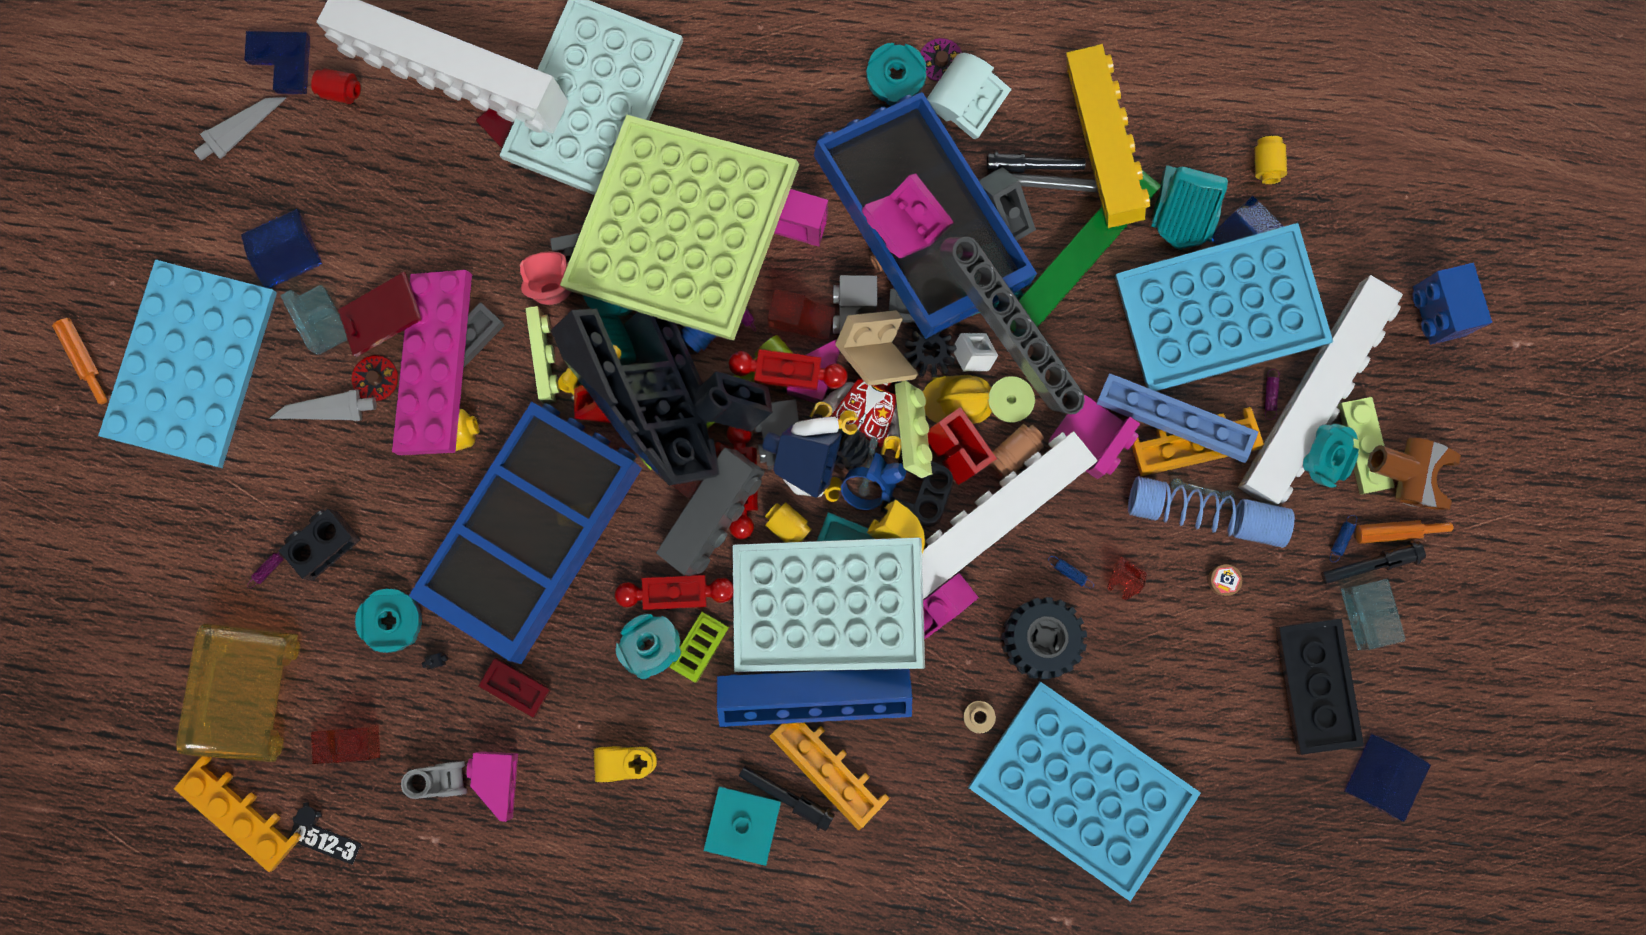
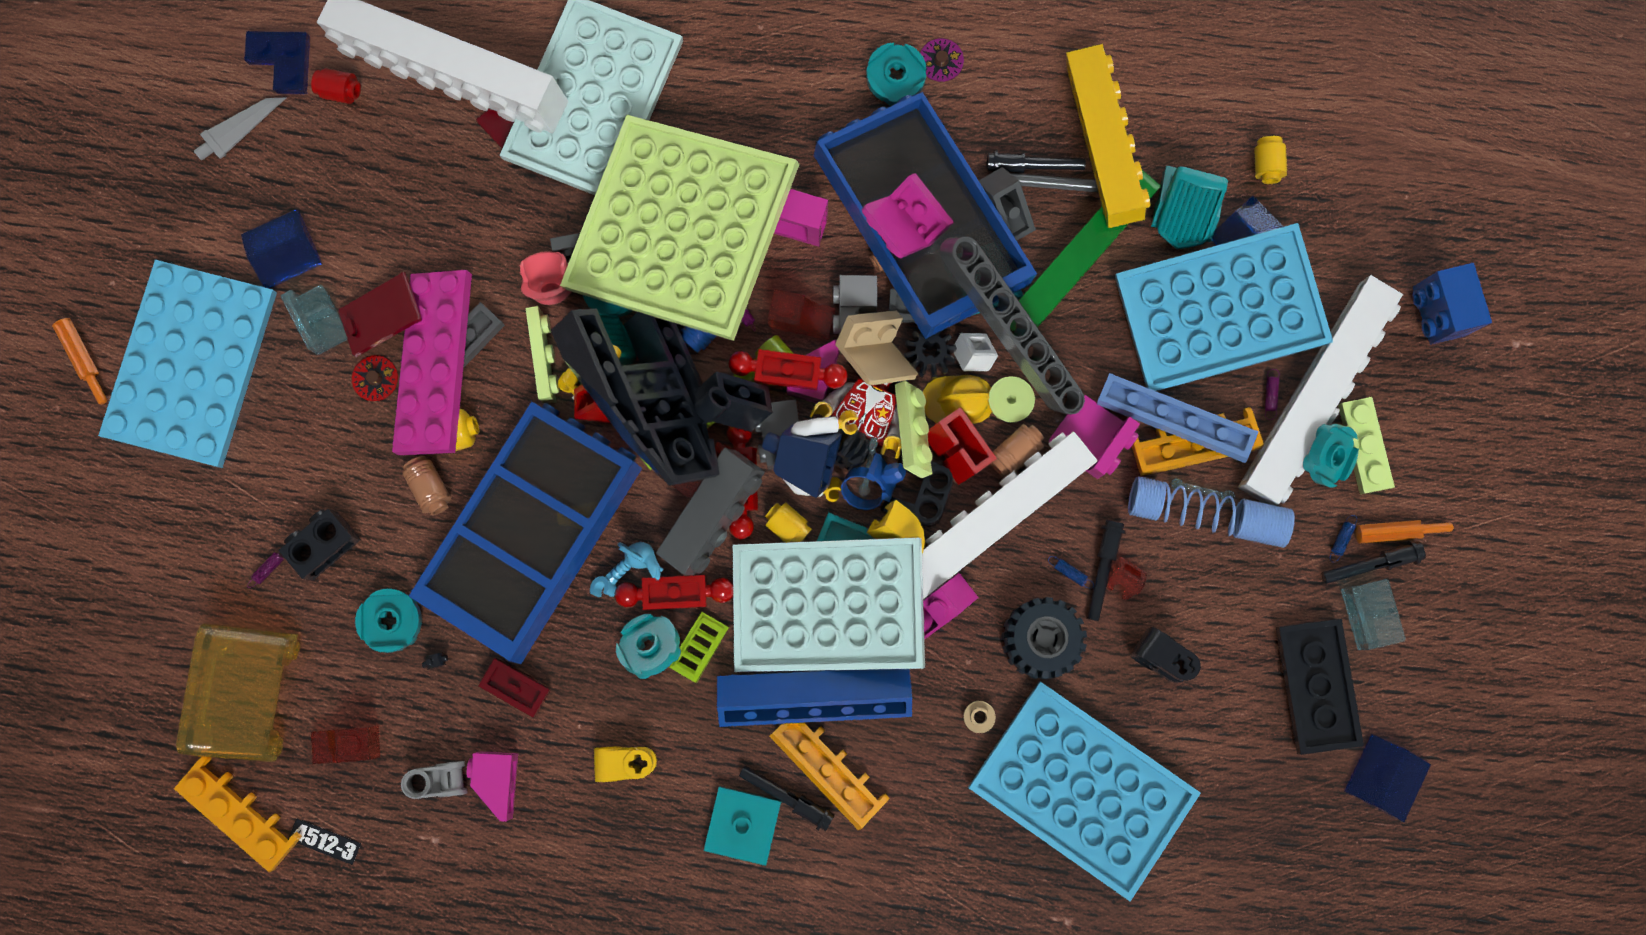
(307, 816): black piece -> none
(333, 407): light grey bar -> none
(426, 485): none -> nougat head
(637, 555): none -> medium azure piece
(968, 94): light aqua brick -> none
(1108, 552): none -> black pin
(1159, 651): none -> black piece
(1225, 580): tile -> none
(1415, 471): dark orange connector -> none

